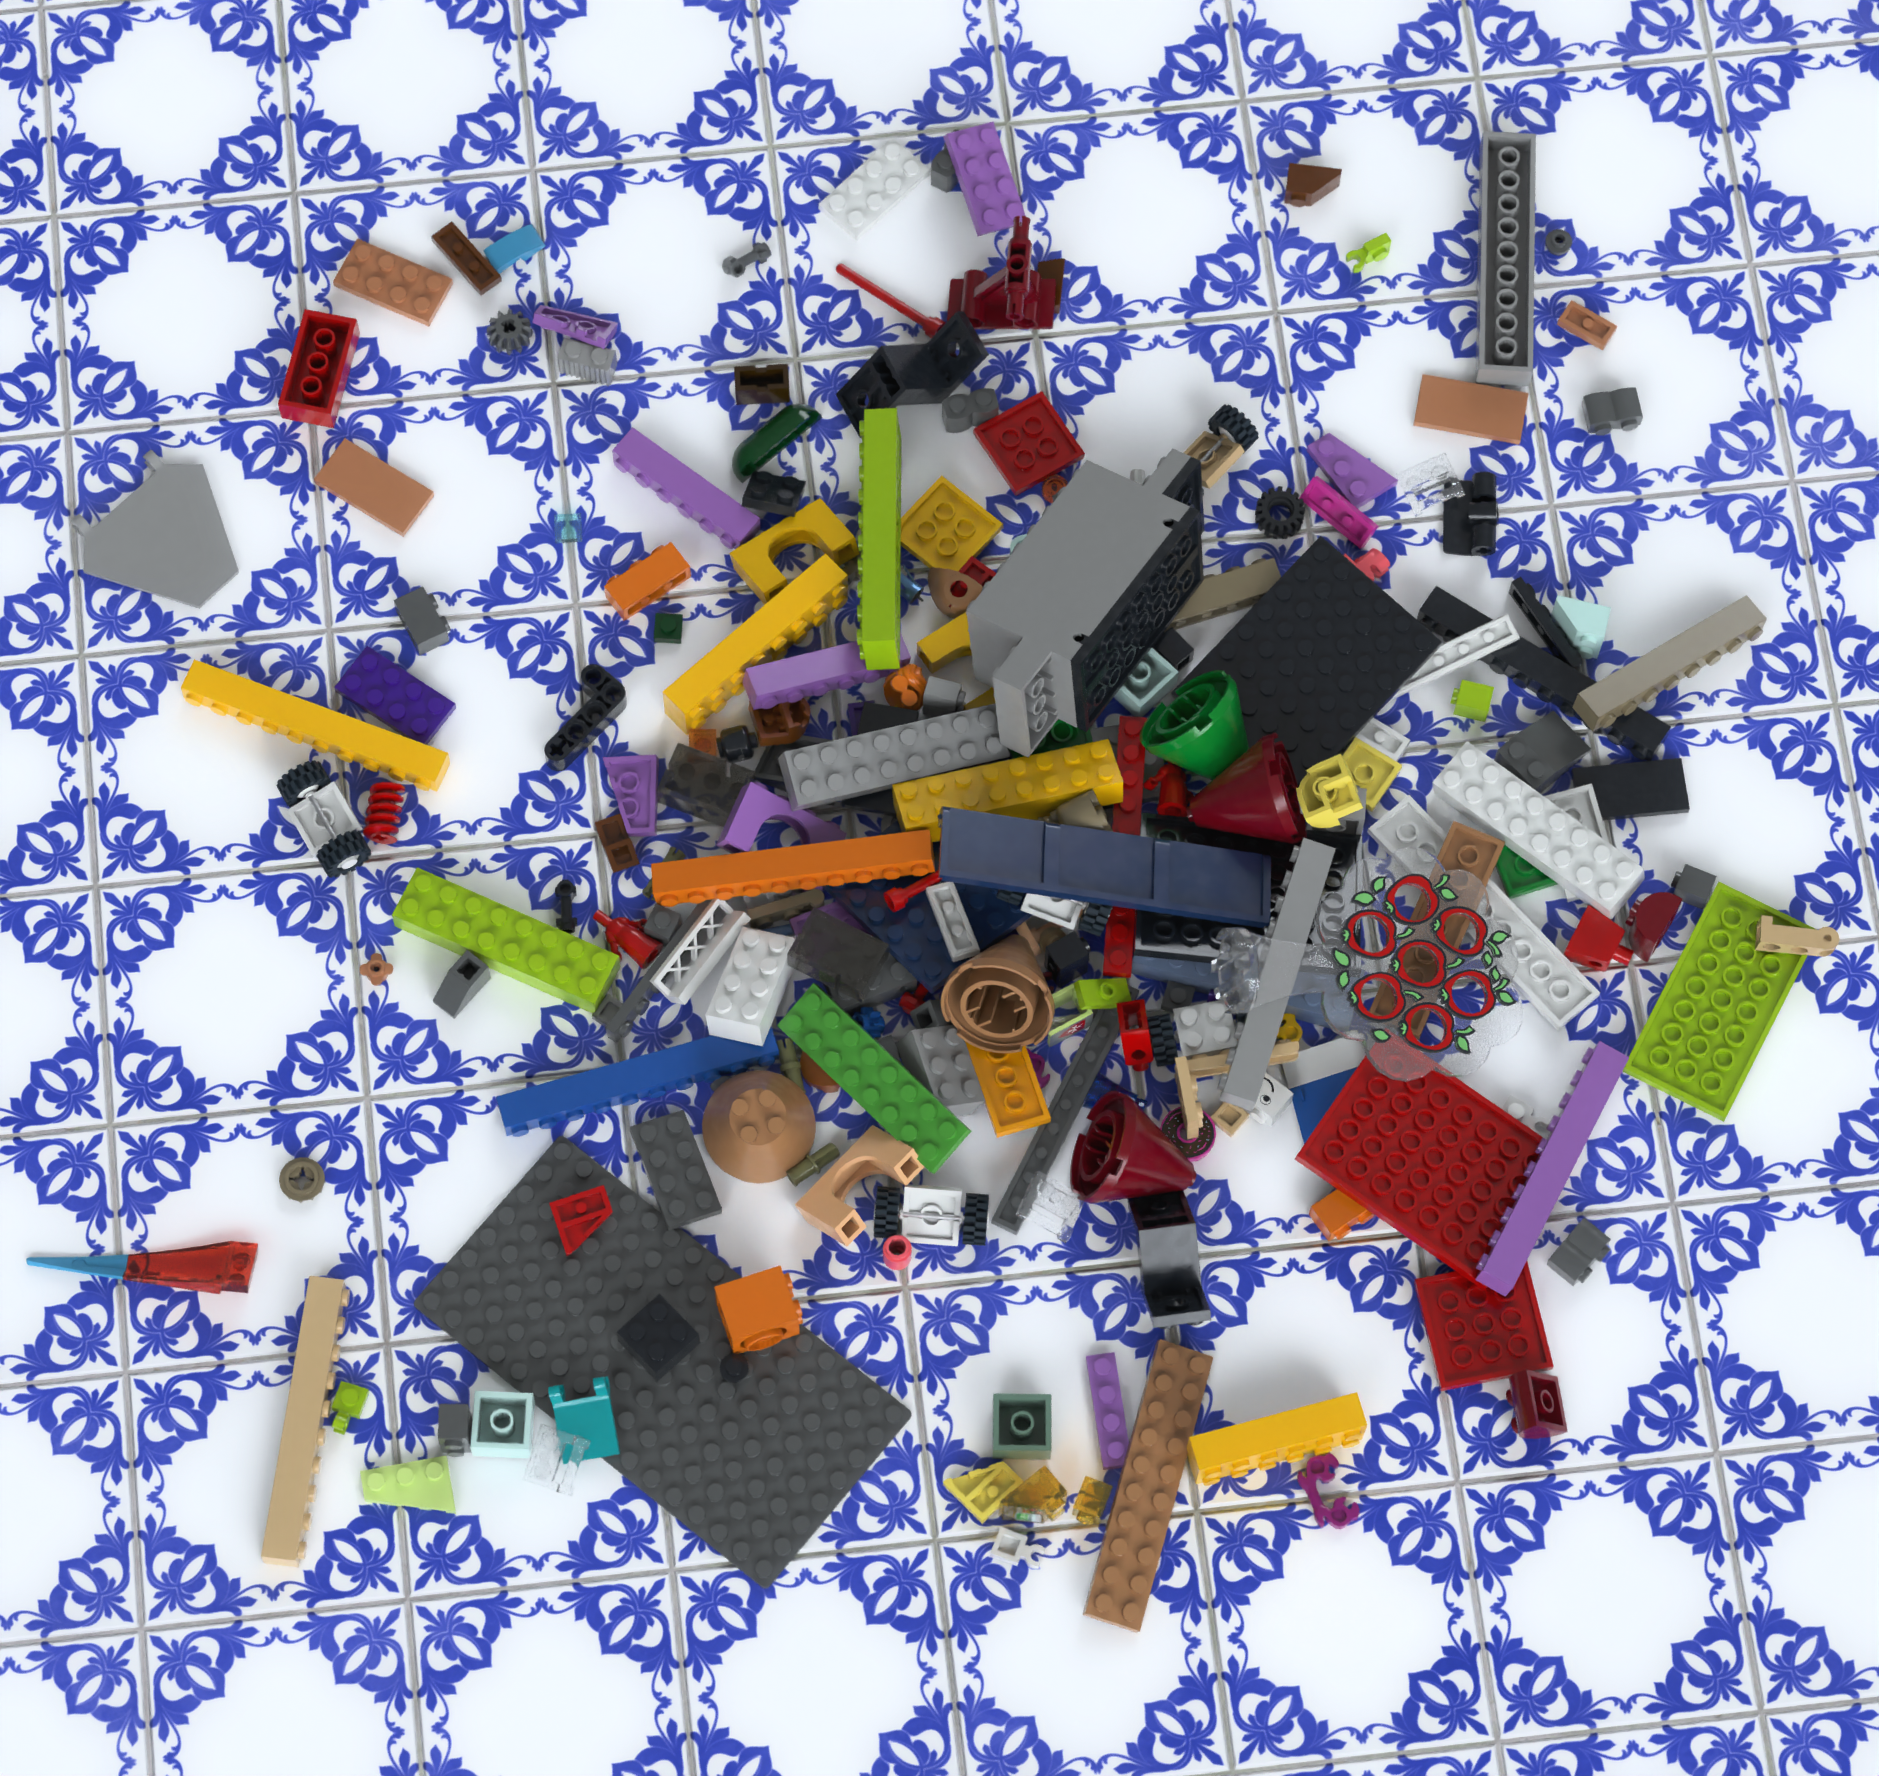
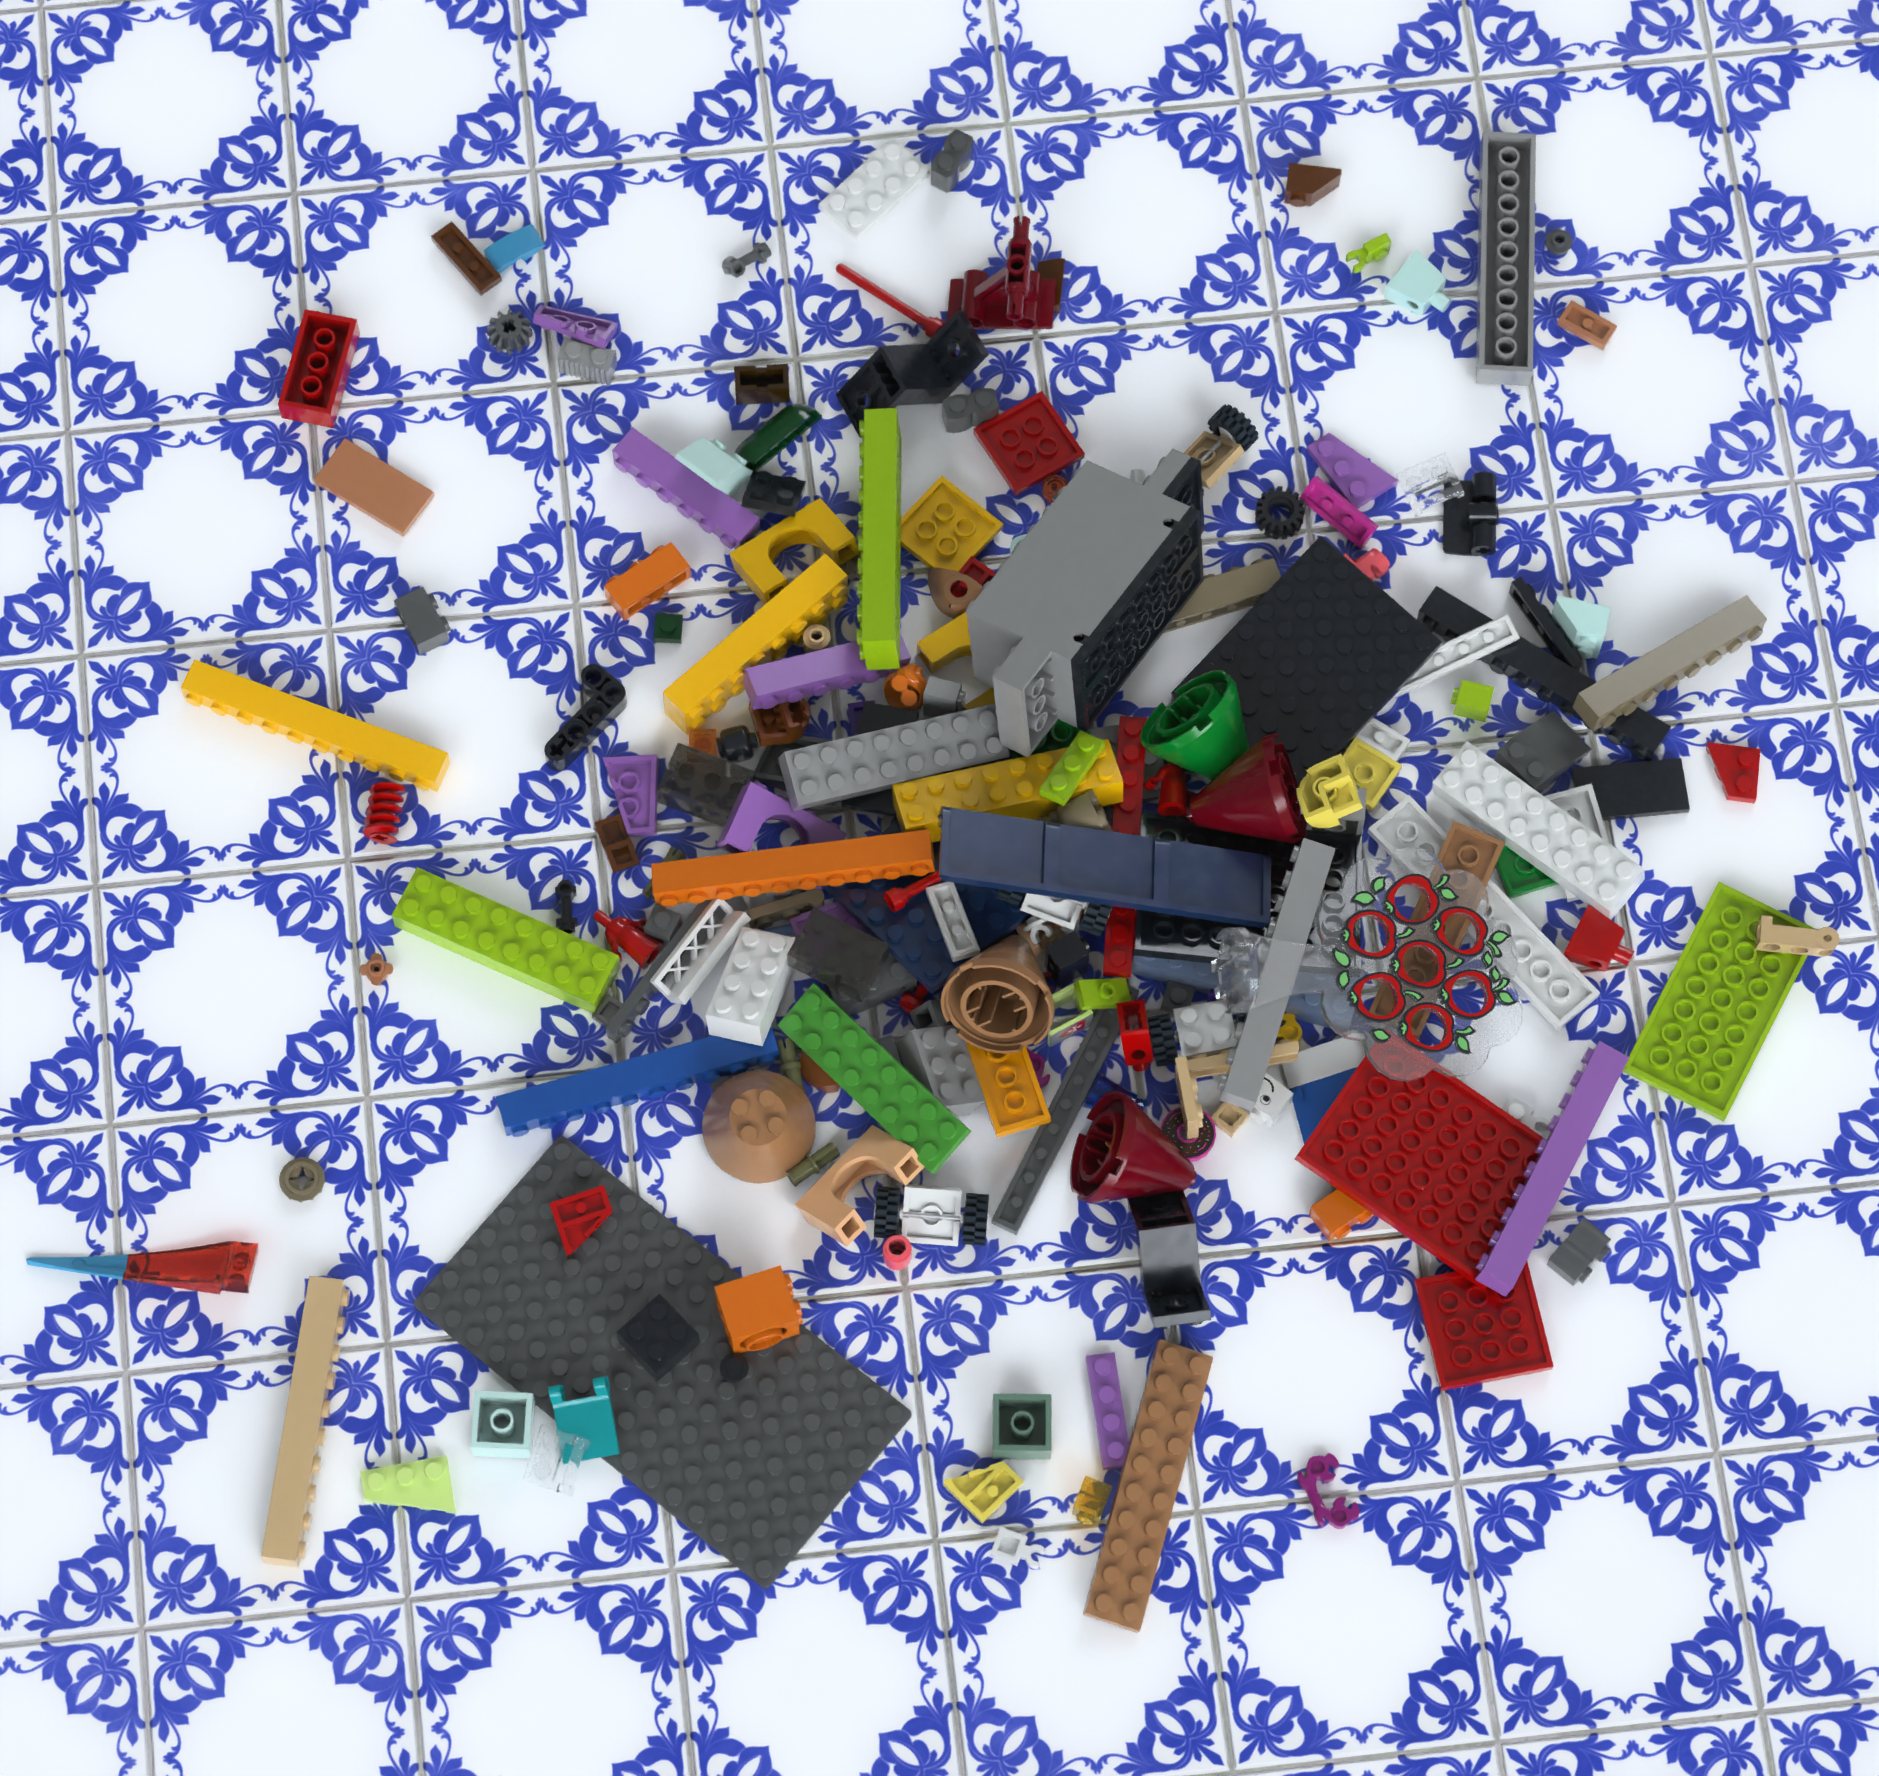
(163, 537): light grey flag -> none
(324, 818): plate -> none
(348, 1403): lime plate -> none
(393, 282): nougat plate -> none
(395, 696): dark purple plate -> none
(454, 1429): dark grey brick -> none
(461, 984): dark grey slope -> none
(568, 528): clear light blue tile -> none
(675, 1170): dark grey plate -> none
(715, 465): none -> light aqua slope
(816, 638): none -> tan brick
(870, 1021): blue gear -> none
(913, 589): flat silver piece -> none
(984, 178): medium lavender plate -> none
(1035, 1499): clear yellow slope -> none
(1036, 924): none -> white plate
(1054, 1198): clear plate -> none
(1072, 768): none -> lime plate
(1147, 684): light aqua brick -> none
(1174, 649): black brick -> none
(1276, 1439): yellow brick -> none
(1418, 286): none -> light aqua torso
(1471, 409): nougat tile -> none
(1536, 1405): dark red brick -> none
(1612, 411): dark grey brick -> none
(1650, 922): dark red brick -> none
(1693, 885): dark grey brick -> none
(1737, 770): none -> red wing

